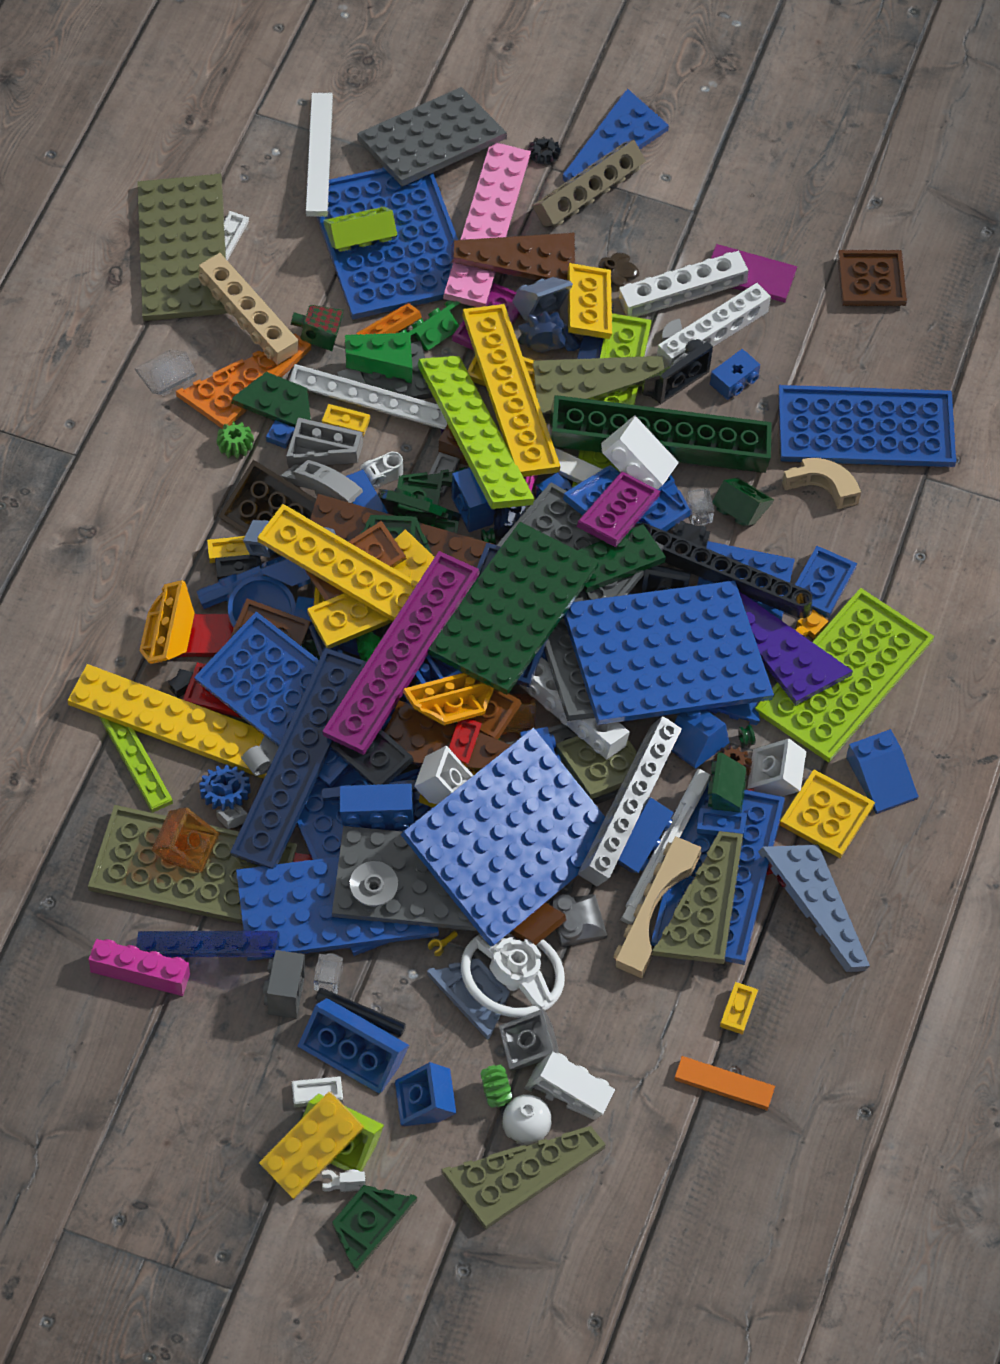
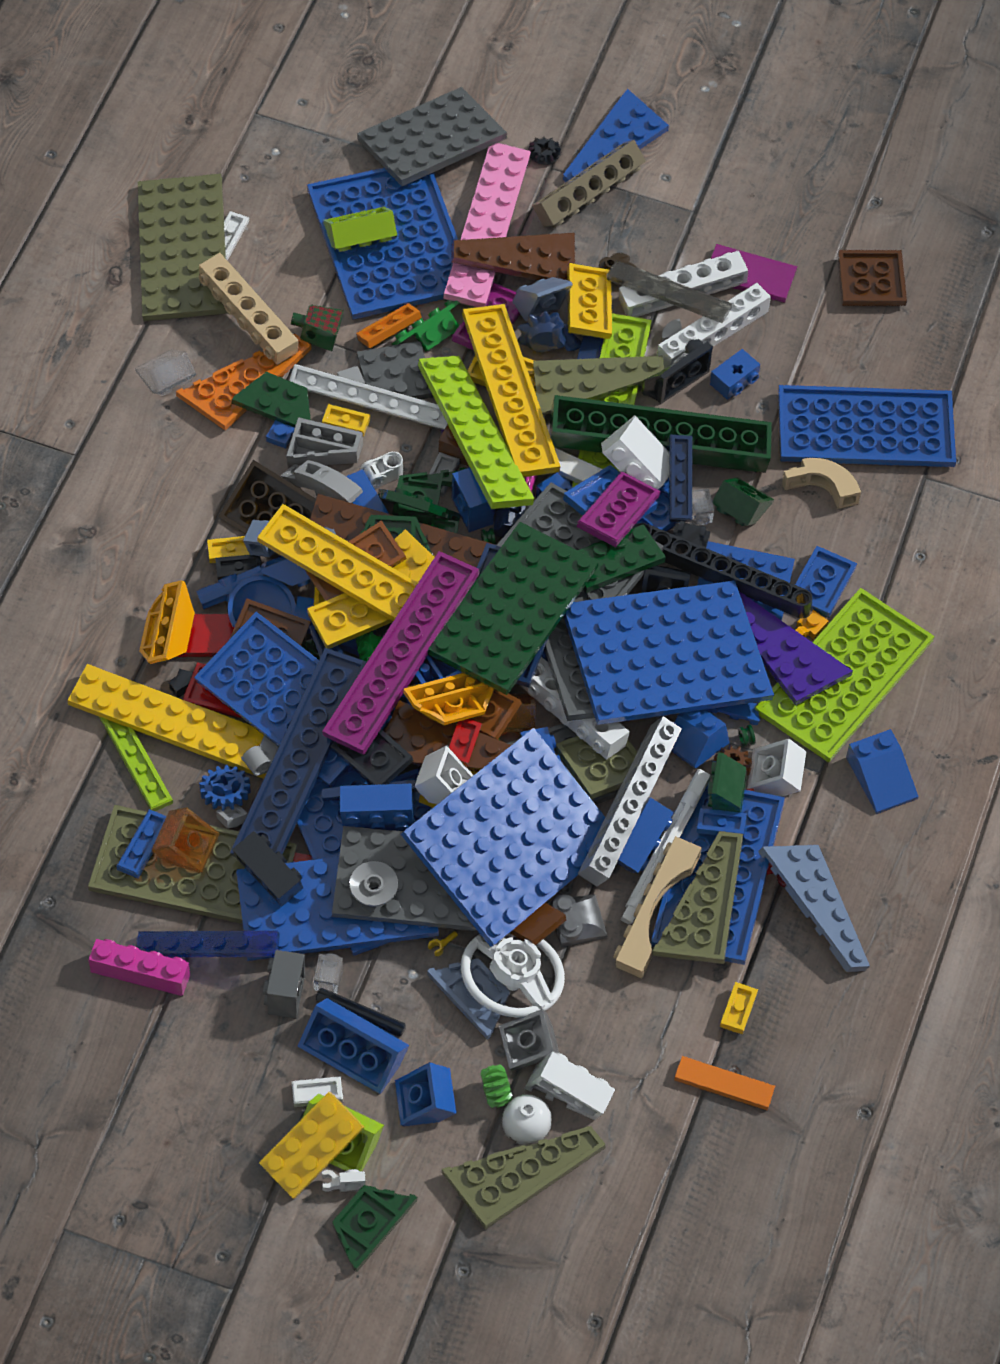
(141, 845): none -> blue tile
(235, 440): bright green gear -> none
(268, 868): none -> black brick
(319, 154): white tile -> none
(381, 354): green wedge -> none
(669, 291): none -> clear smoke tile
(680, 478): none -> dark blue tile
(827, 813): yellow plate -> none

